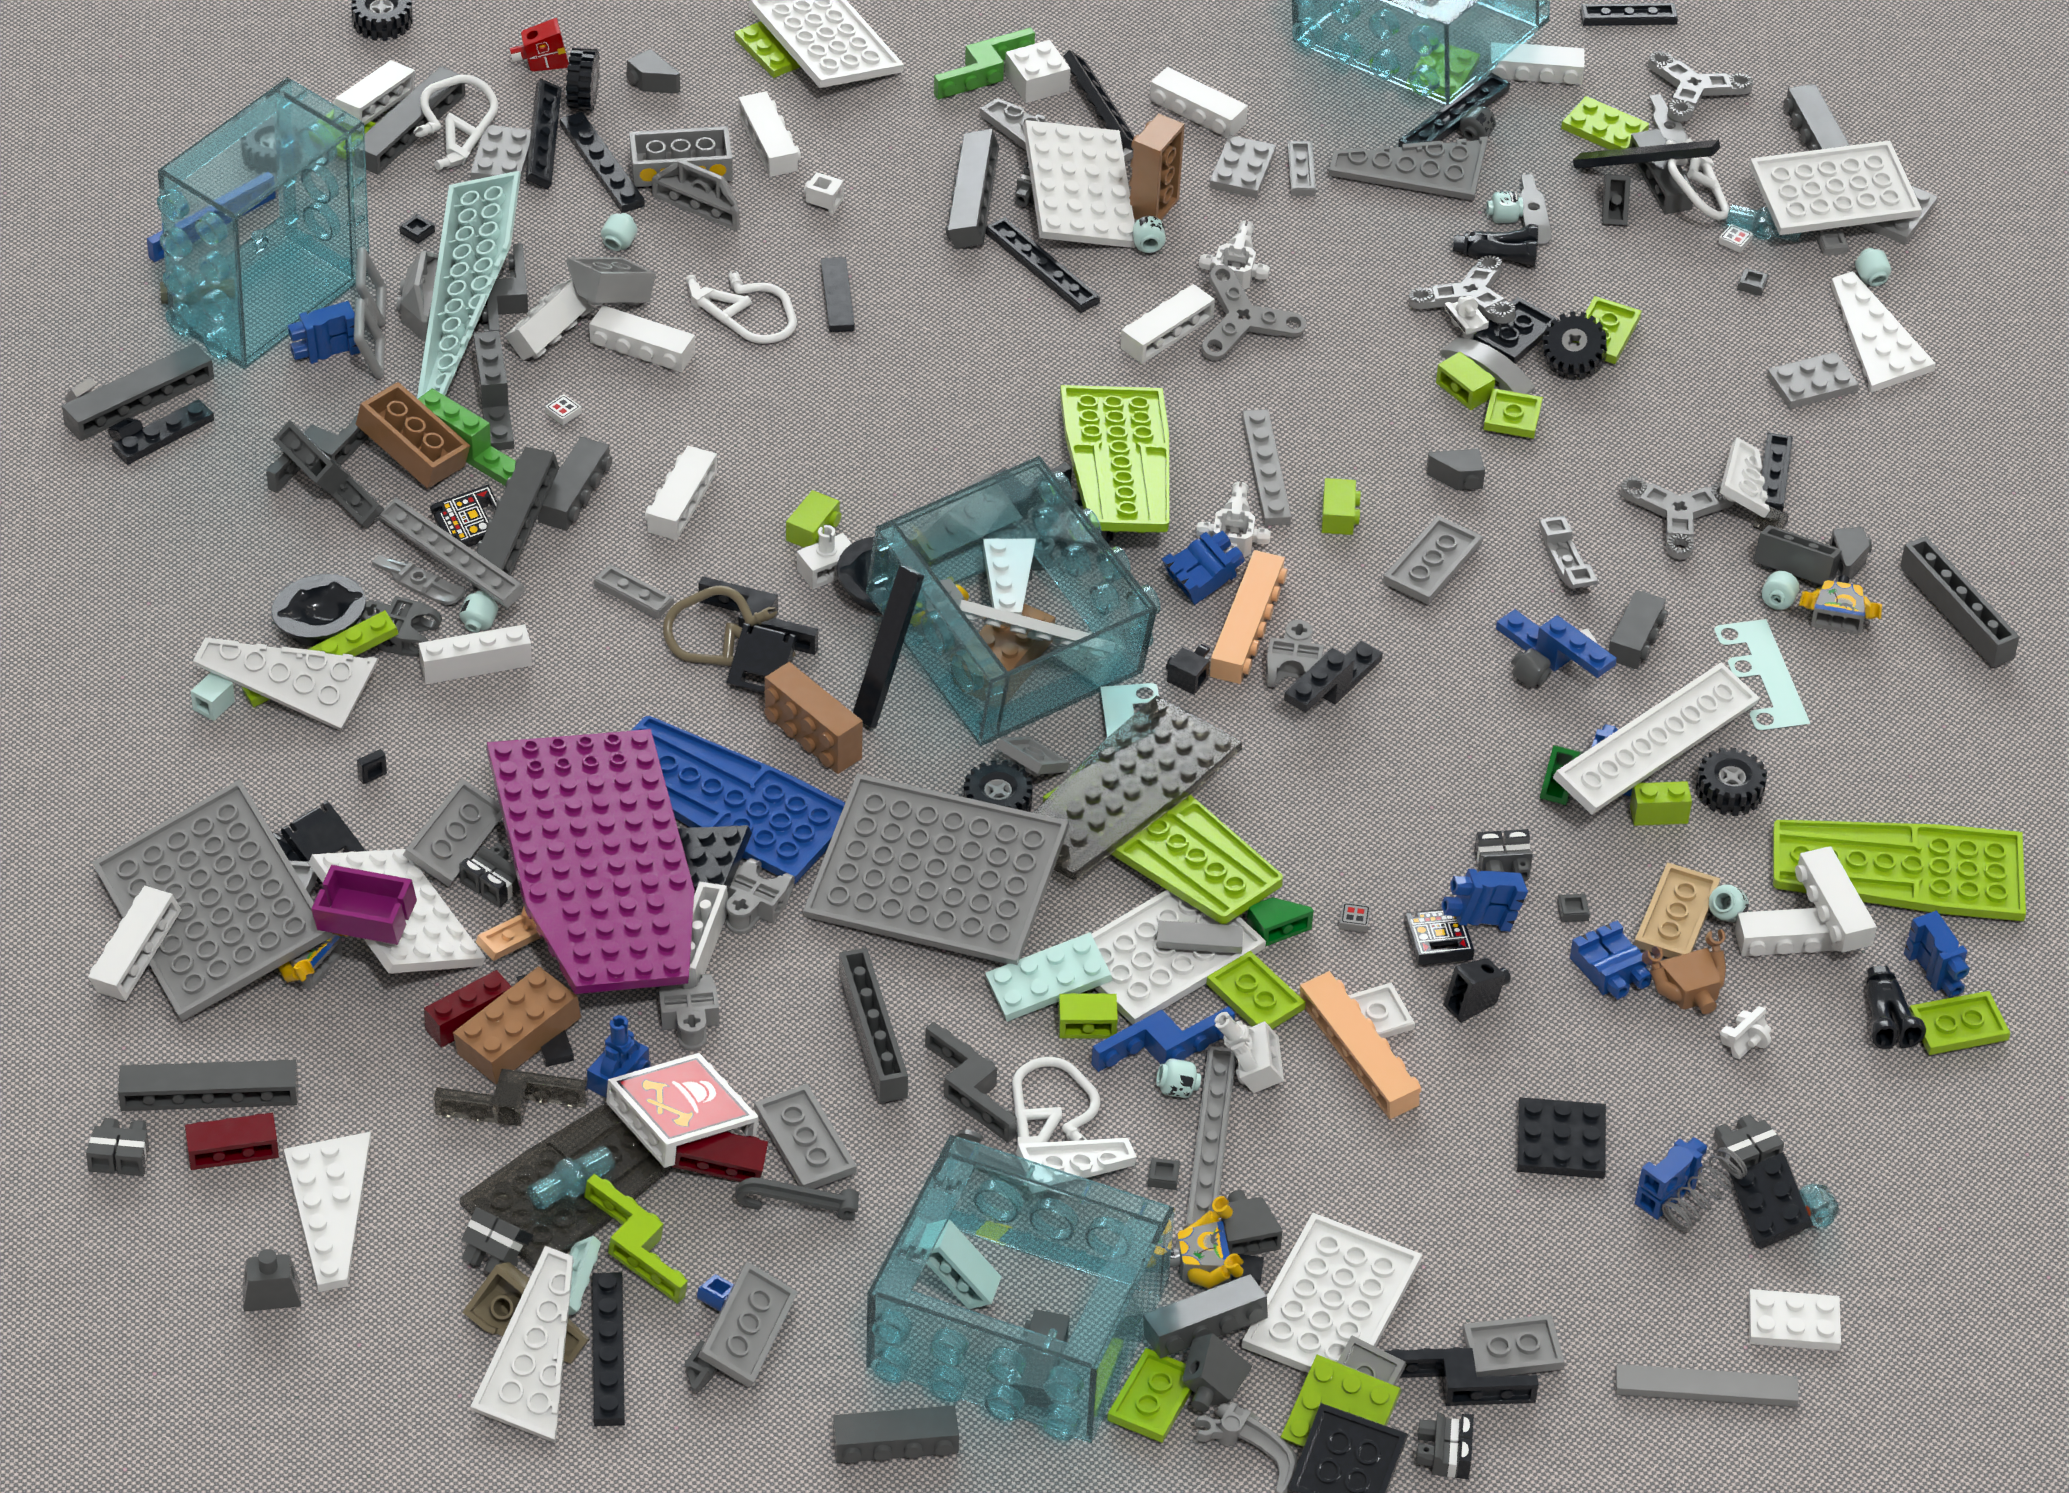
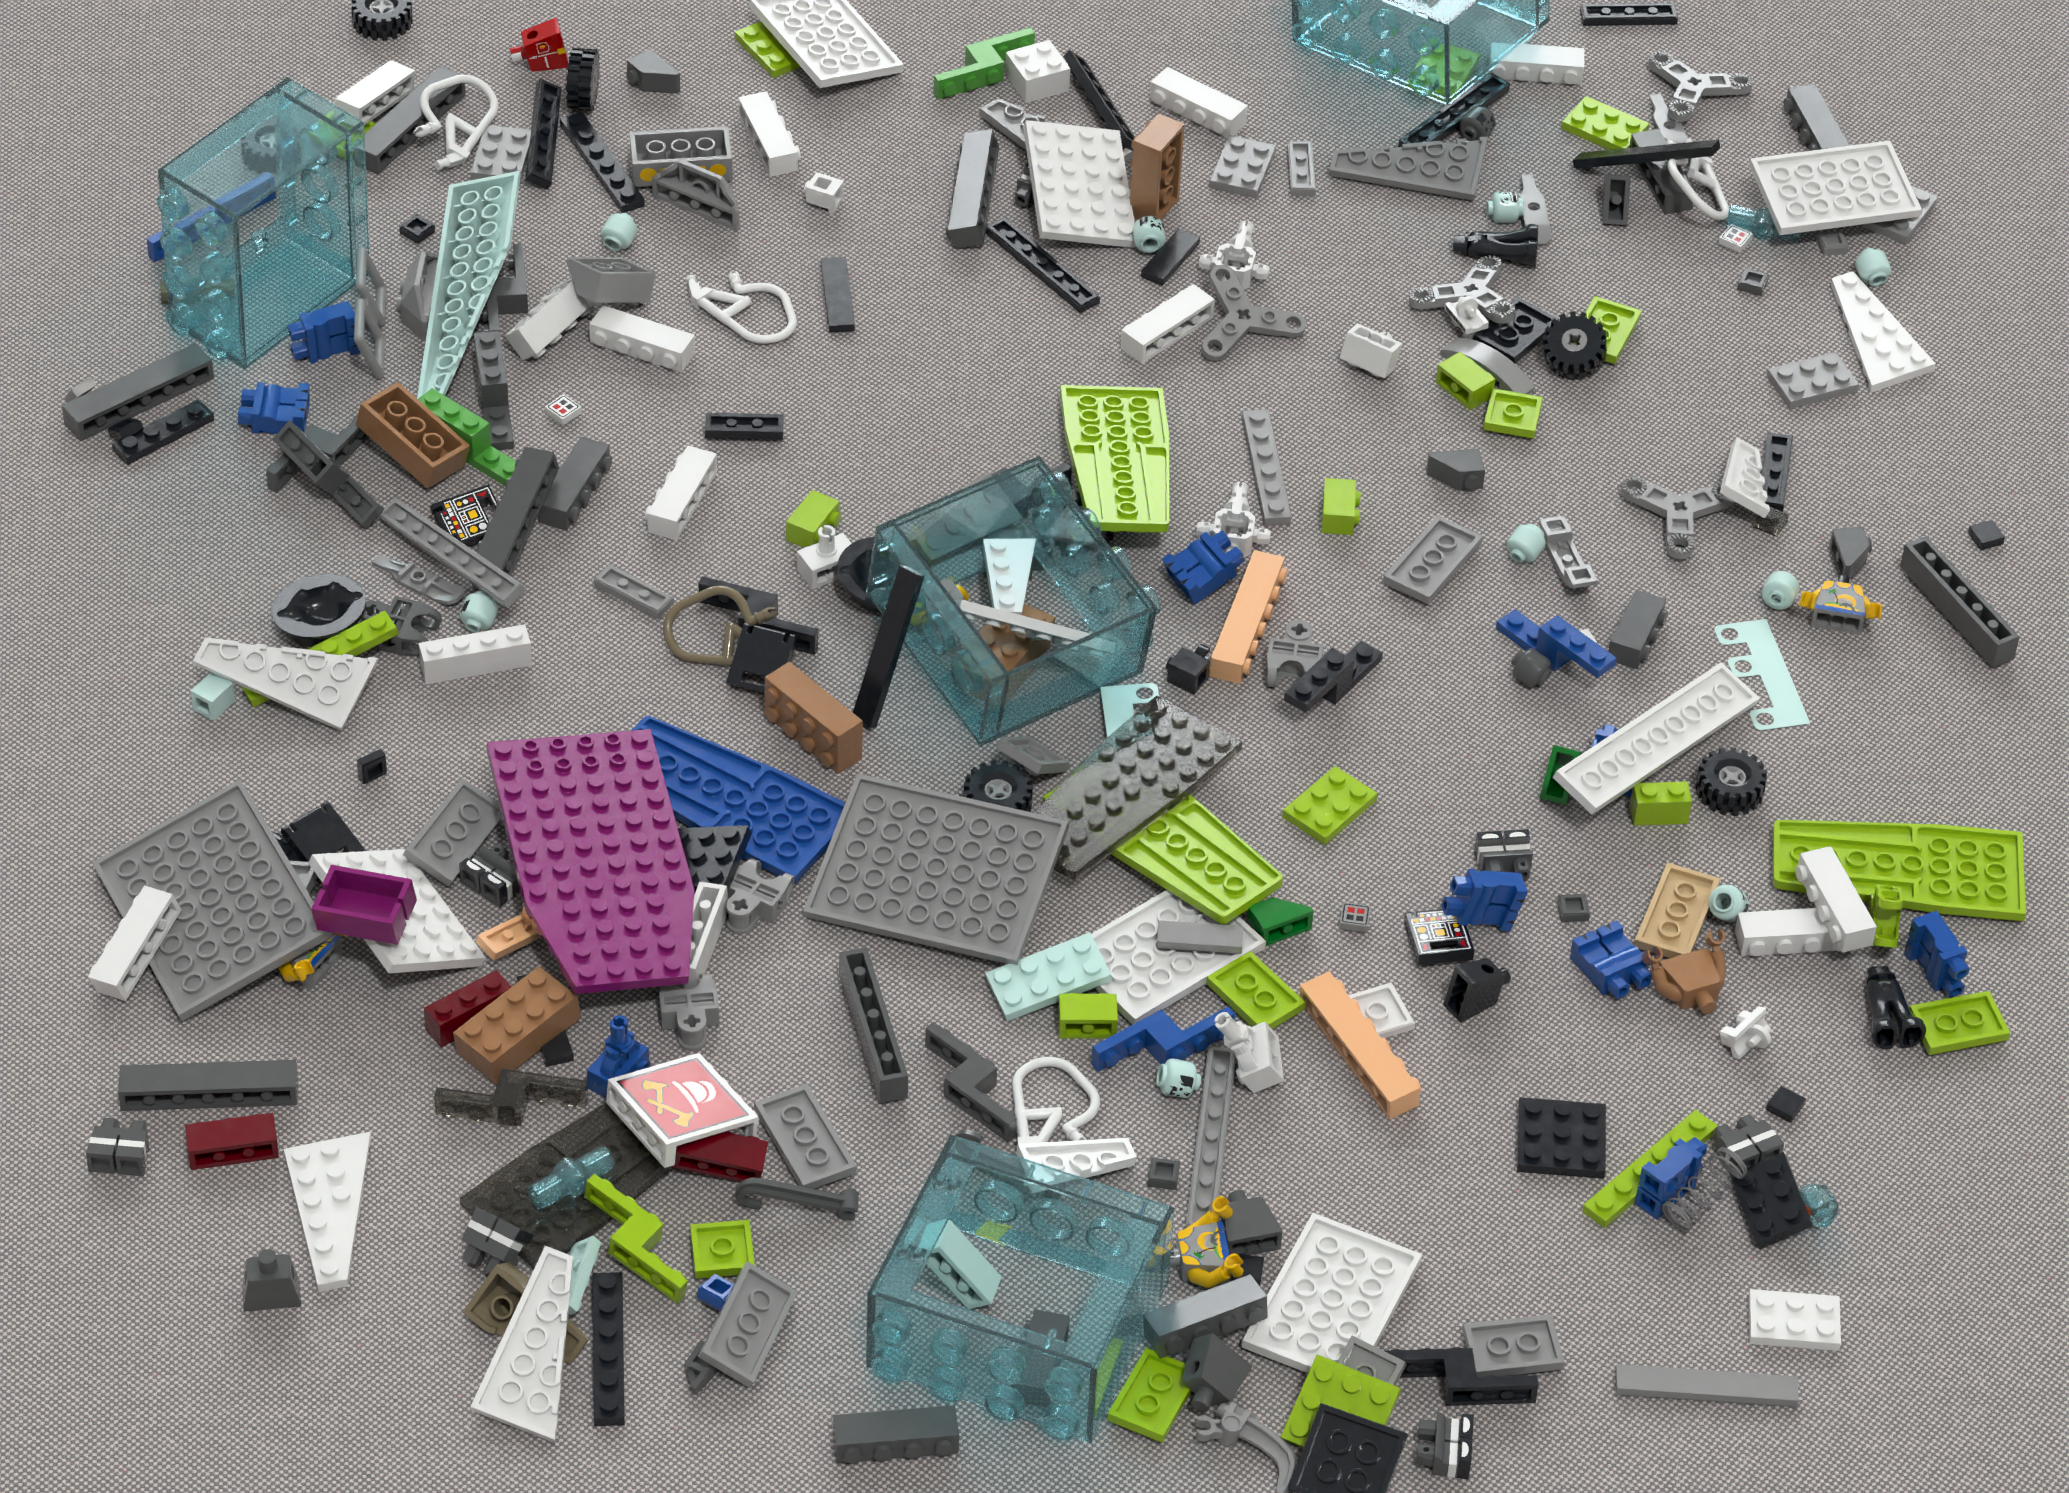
(274, 407): none -> blue hips
(721, 1247): none -> lime plate
(744, 426): none -> black plate
(1170, 257): none -> black tile
(1329, 805): none -> lime plate
(1371, 350): none -> white brick
(1526, 543): none -> light aqua head
(1622, 1190): none -> lime plate
(1785, 1104): none -> black tile
(1797, 555): dark grey brick -> none
(1885, 911): none -> lime piece
(1986, 535): none -> tile

